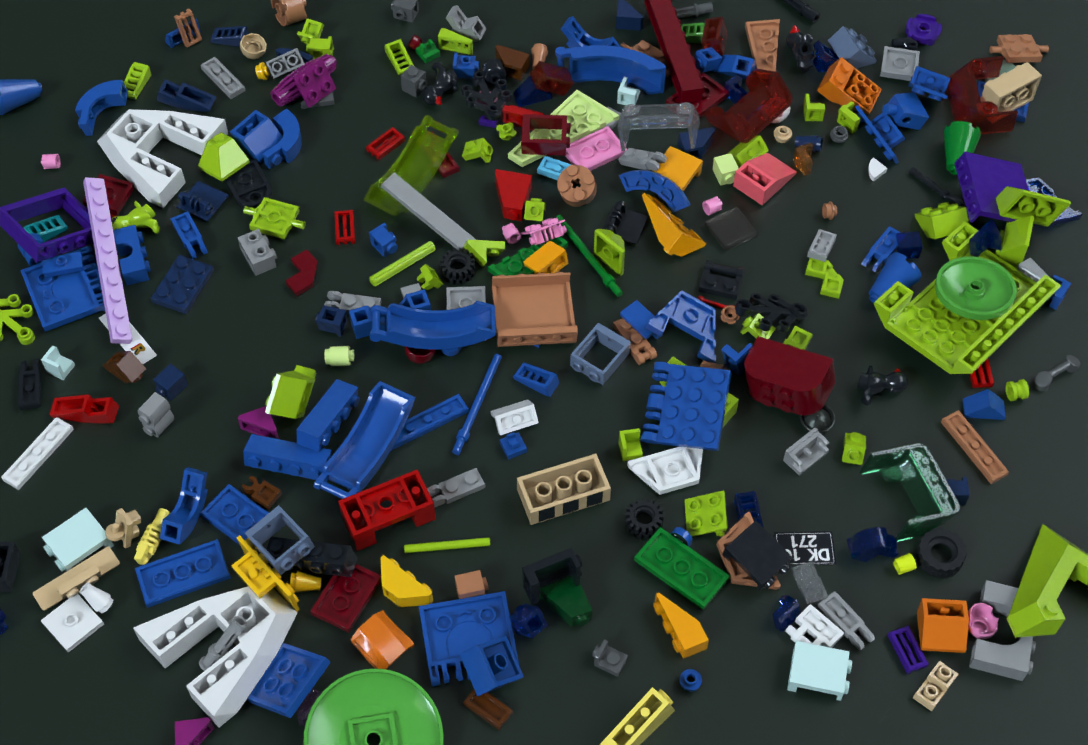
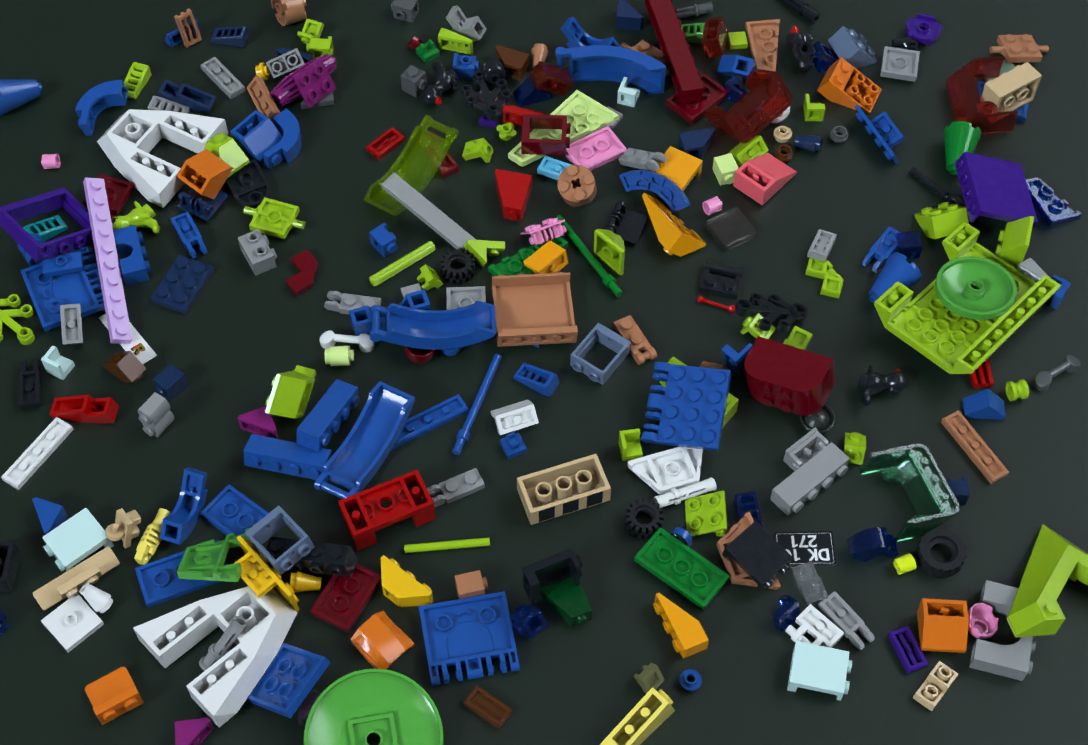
(49, 514): none -> blue slope
(71, 324): none -> light grey plate
(113, 695): none -> orange bracket
(160, 103): none -> light grey slope
(205, 173): none -> orange slope
(207, 558): none -> bright green wing
(253, 46): tan hair -> none
(262, 98): none -> nougat plate
(262, 493): reddish brown plate -> none
(329, 339): none -> white bar
(332, 320): dark blue brick -> none
(345, 239): red tile -> none
(394, 46): lime slope -> none
(491, 665): blue slope -> none
(511, 233): bright pink hose -> none
(534, 209): lime bracket -> none
(609, 658): dark grey bracket -> none
(638, 317): blue panel -> none
(649, 677): none -> olive tile
(658, 117): clear windscreen -> none
(675, 495): none -> white pin
(692, 317): blue wing -> none
(704, 62): blue brick -> none
(729, 310): nougat plate -> none
(737, 40): none -> lime tile
(784, 153): none -> reddish brown plate
(802, 158): clear orange bracket -> none
(810, 479): none -> light grey brick
(829, 210): nougat plate -> none
(848, 118): lime bracket -> none
(876, 169): white tile -> none
(906, 111): blue torso -> none
(929, 82): blue bracket -> none
(986, 237): clear blue slope -> none
(1021, 203): lime slope -> none

